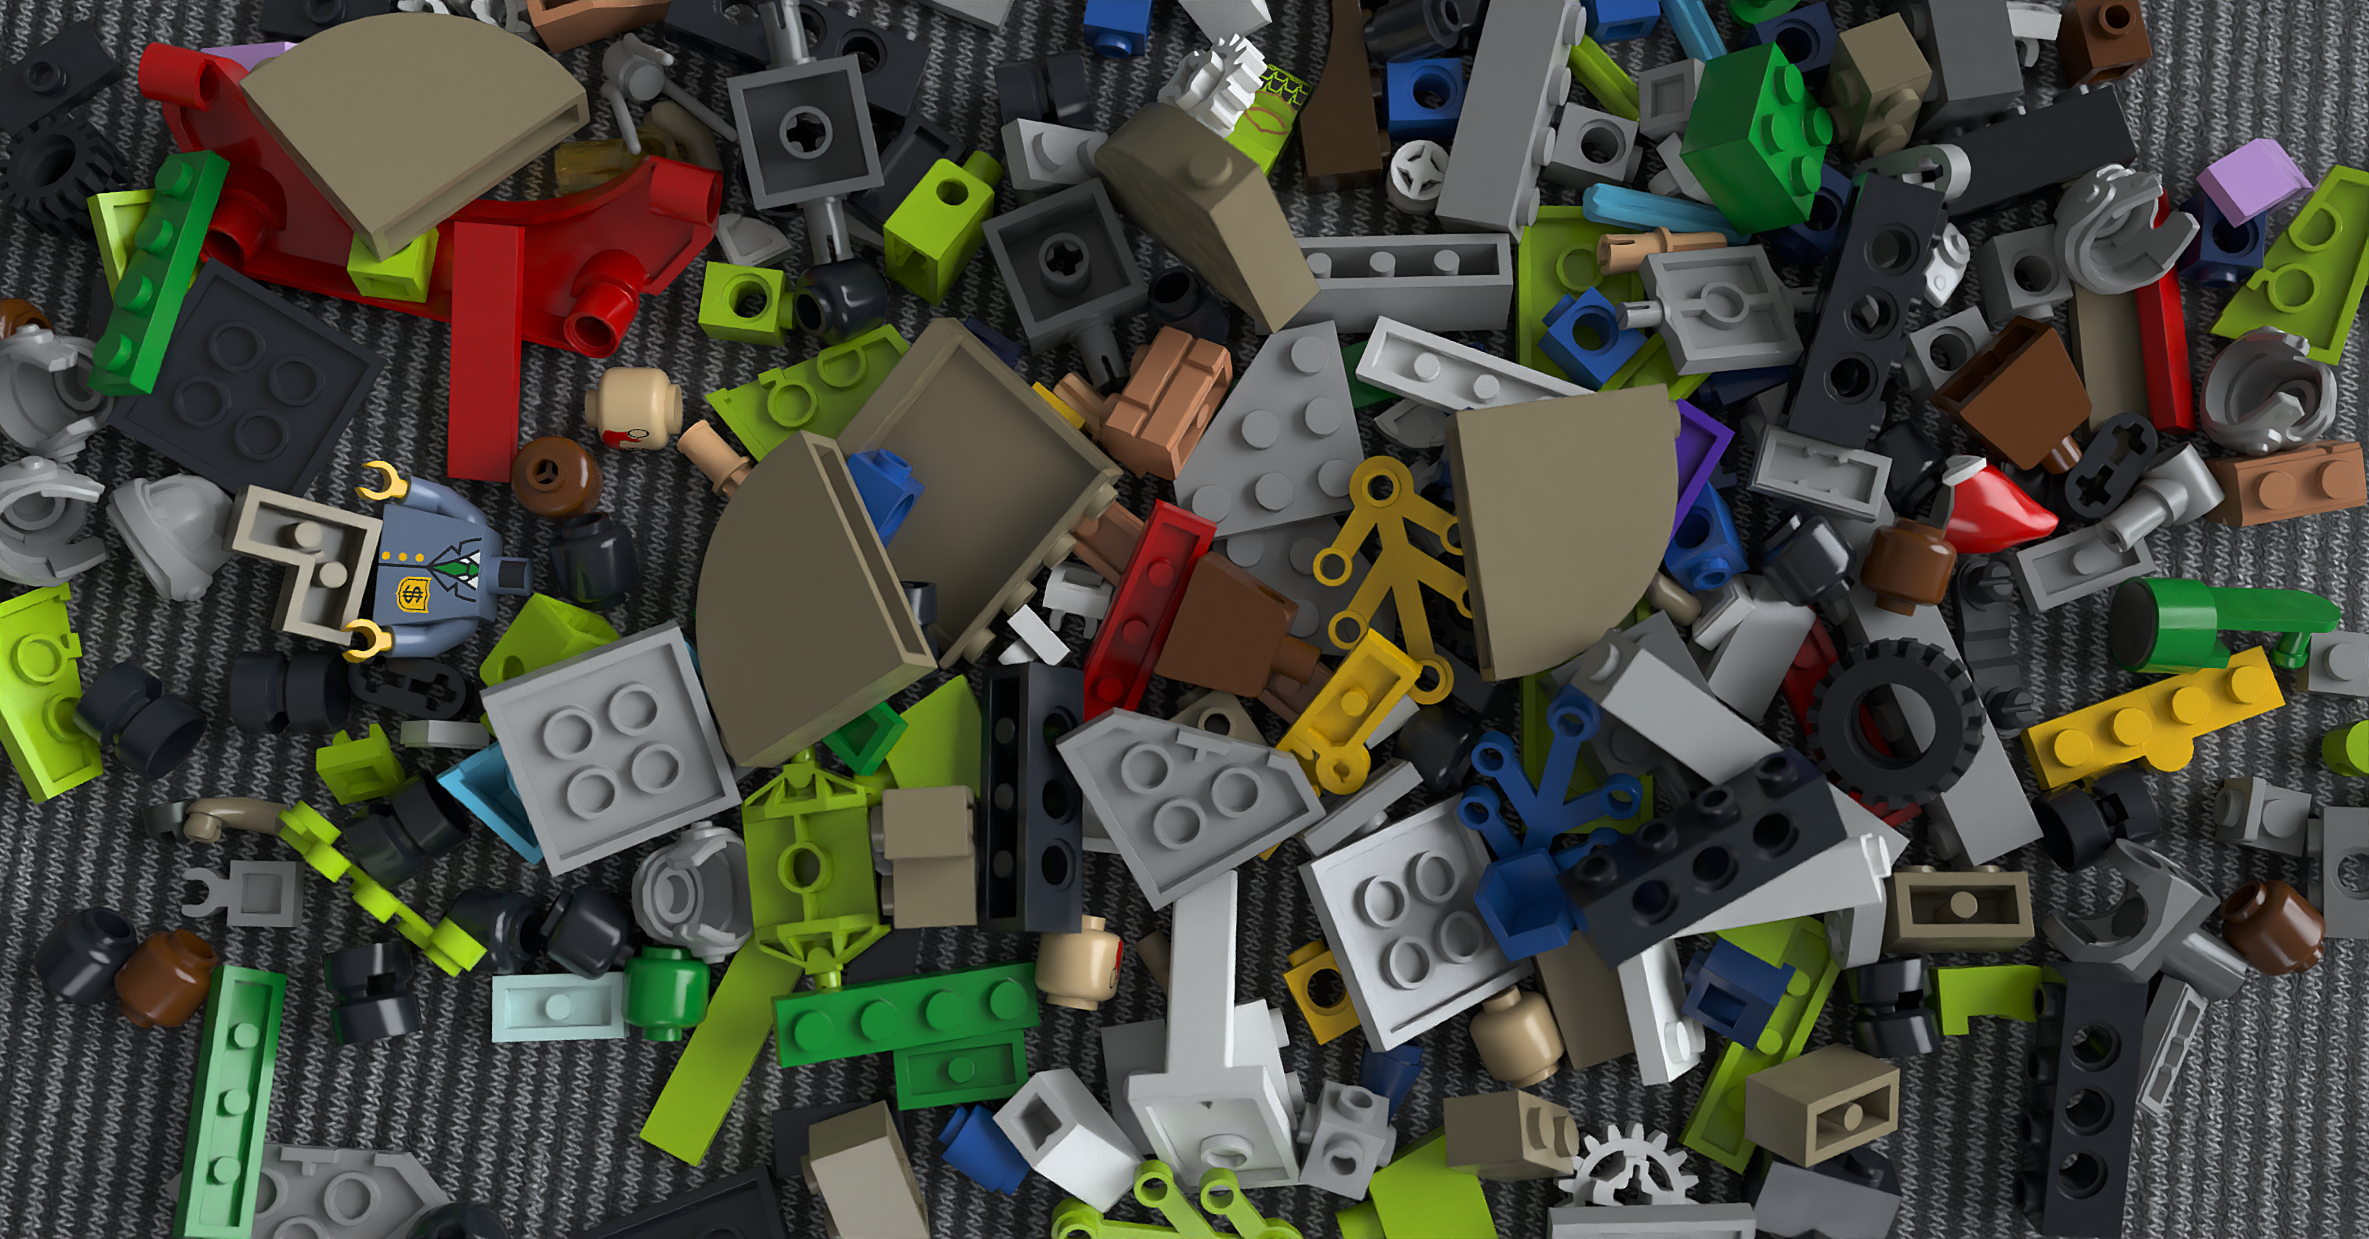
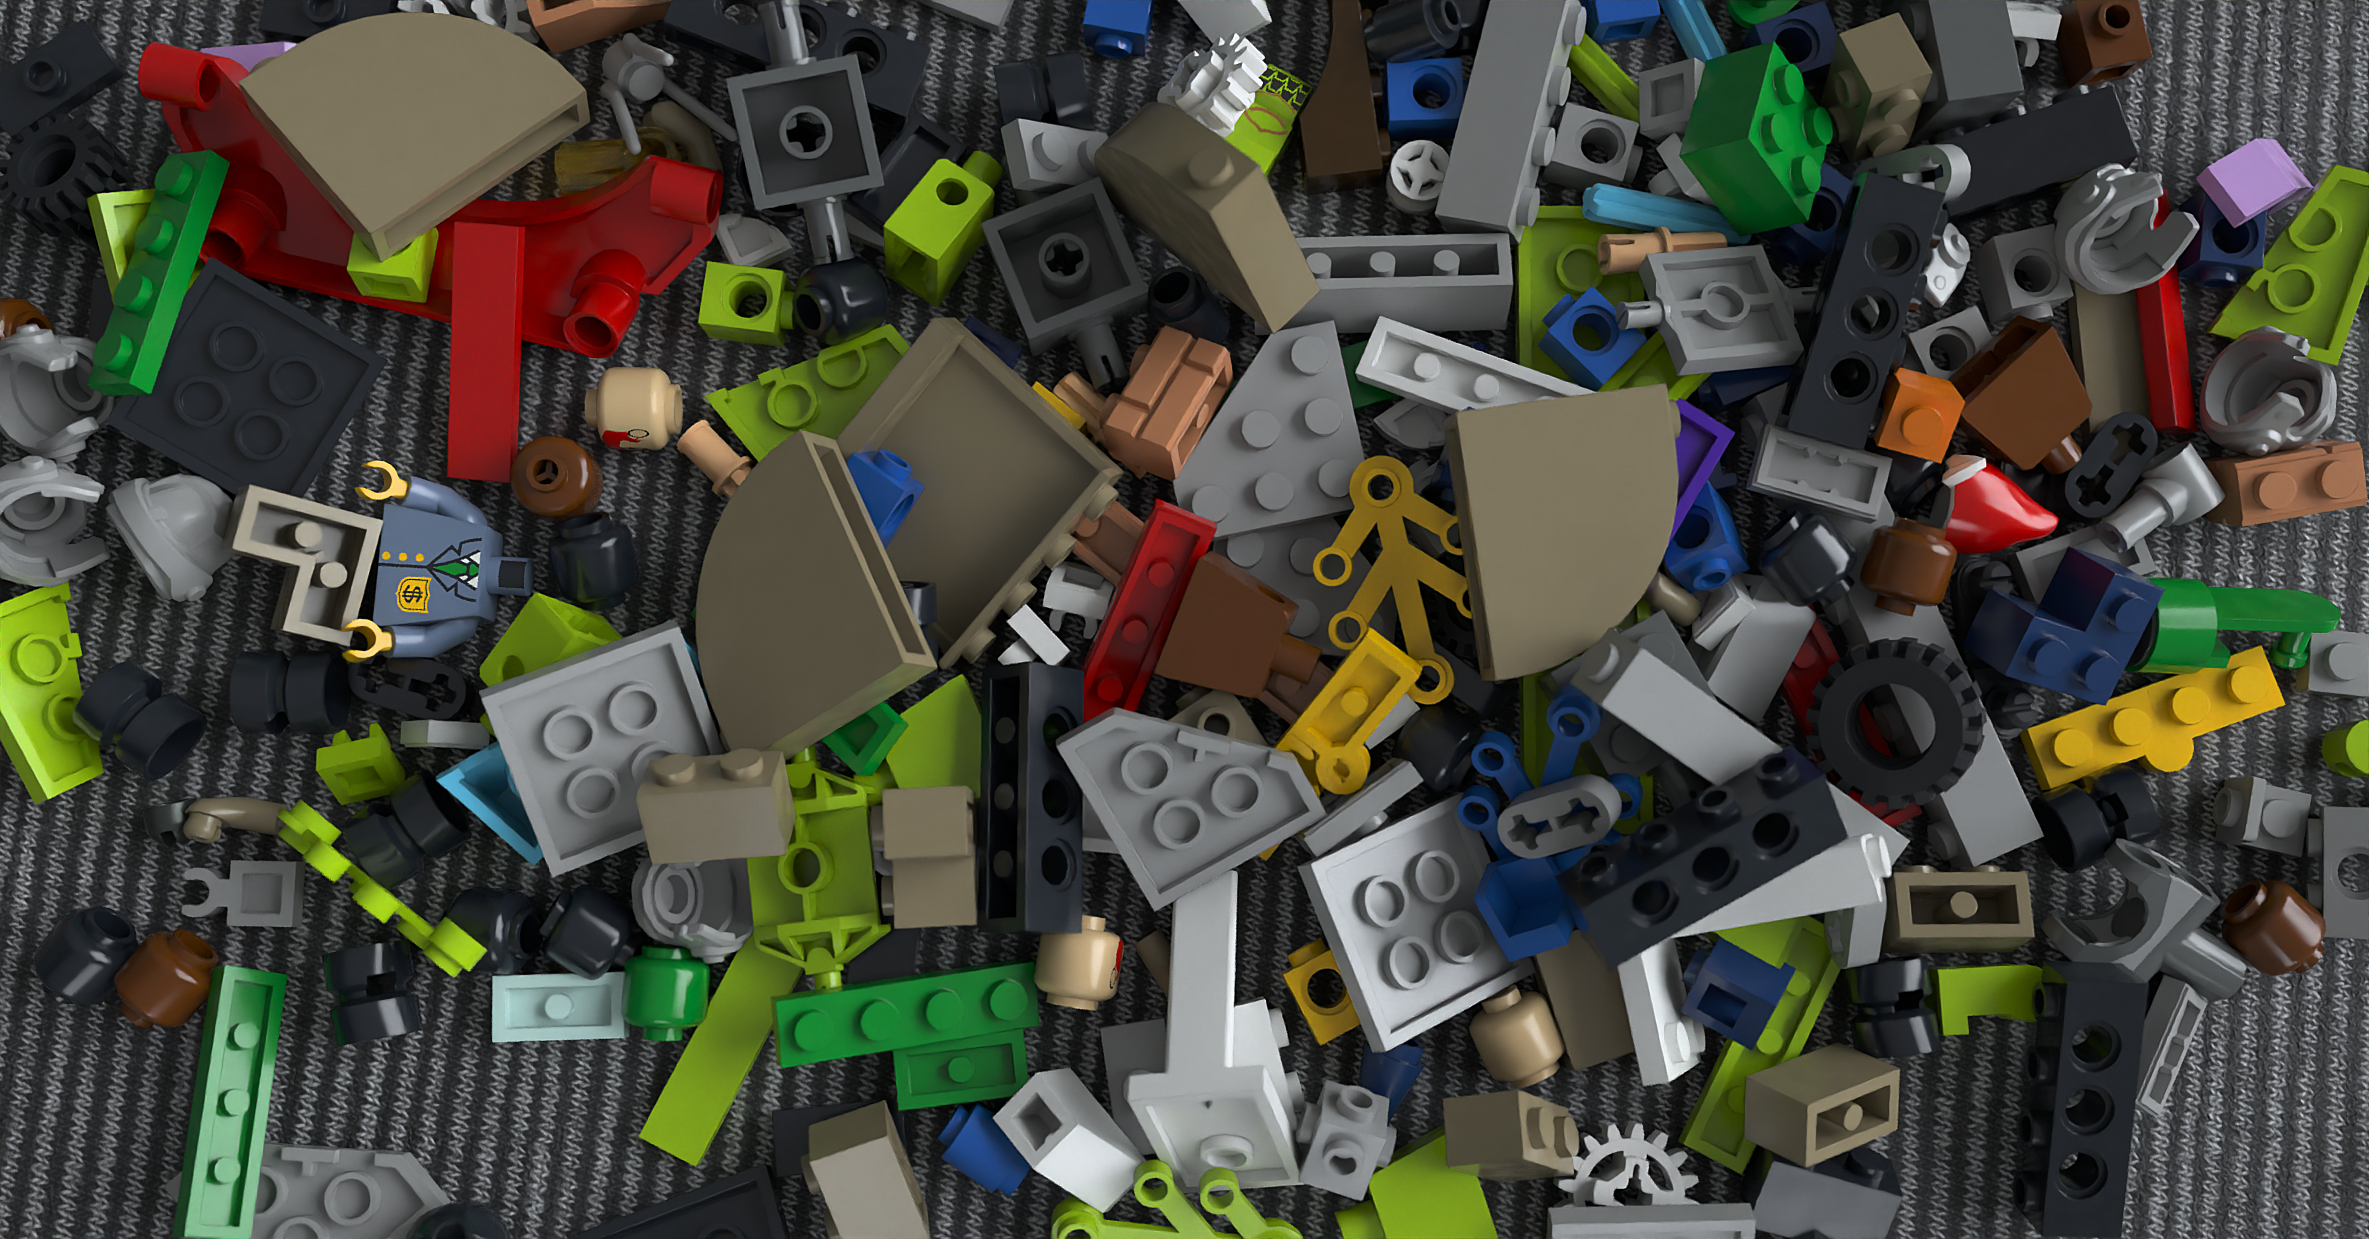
(716, 806): none -> dark tan brick
(1564, 829): none -> light grey beam
(1918, 414): none -> orange brick
(2076, 634): none -> dark blue brick

